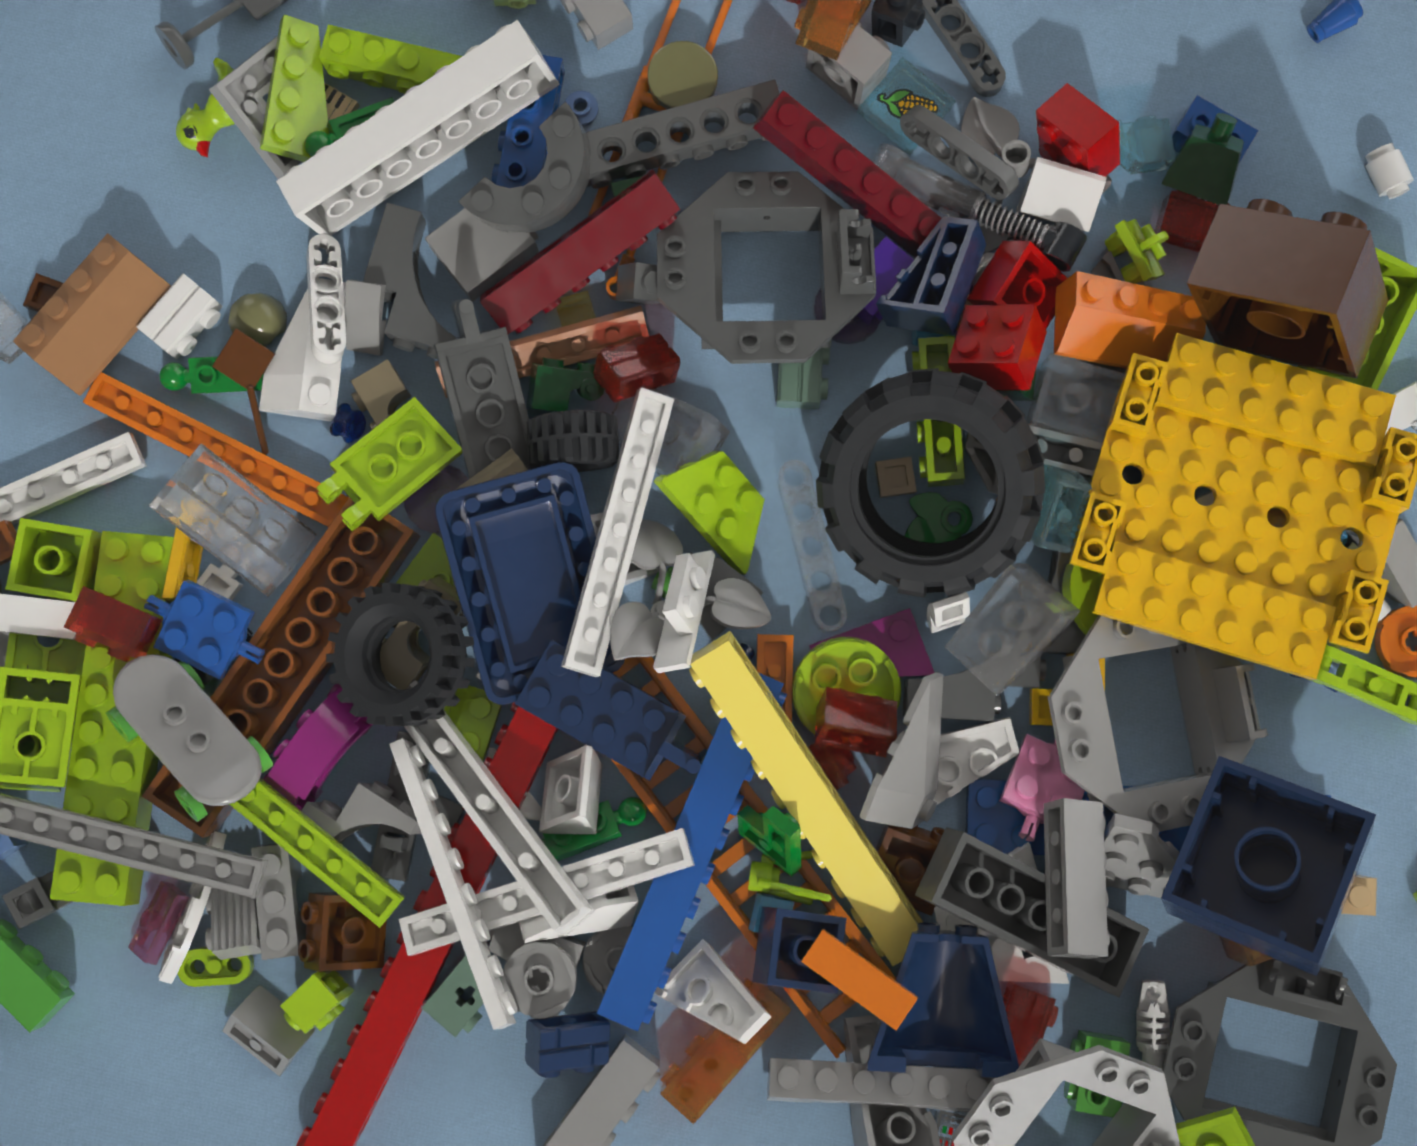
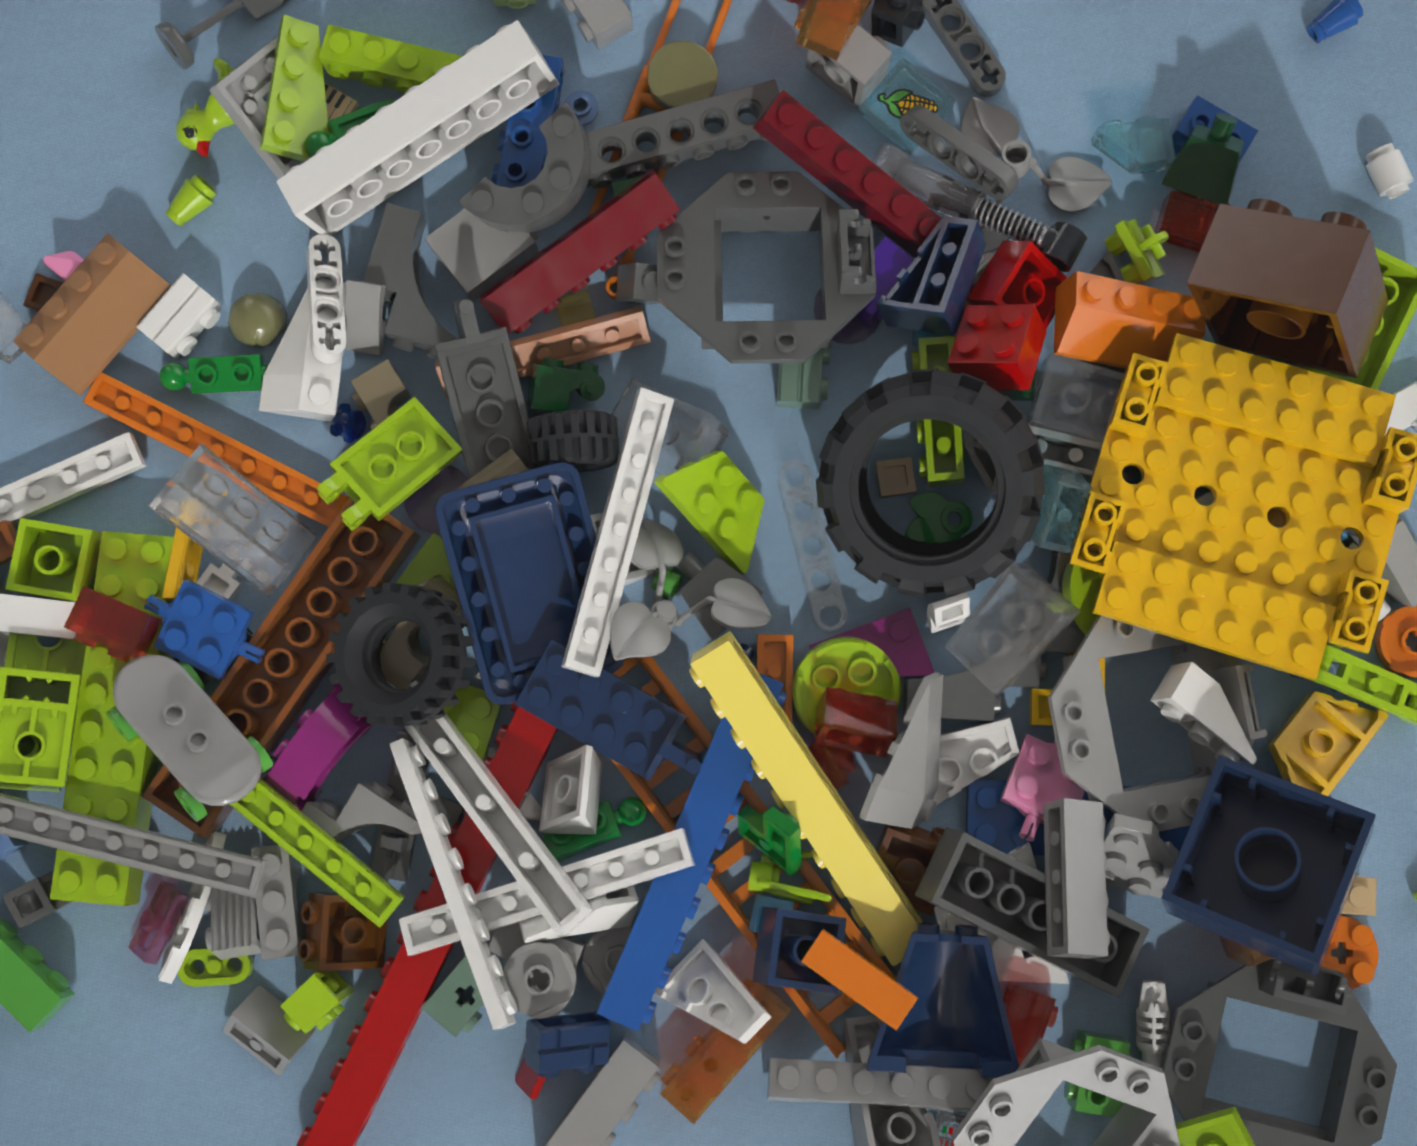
(63, 263): none -> bright pink slope
(191, 200): none -> lime cone
(245, 363): reddish brown piece -> none
(529, 1080): none -> red slope
(641, 363): clear red brick -> none
(683, 610): white bracket -> none
(1062, 194): white slope -> none
(1078, 132): red brick -> none
(1201, 707): none -> white slope
(1323, 741): none -> yellow wing
(1362, 952): none -> orange plate

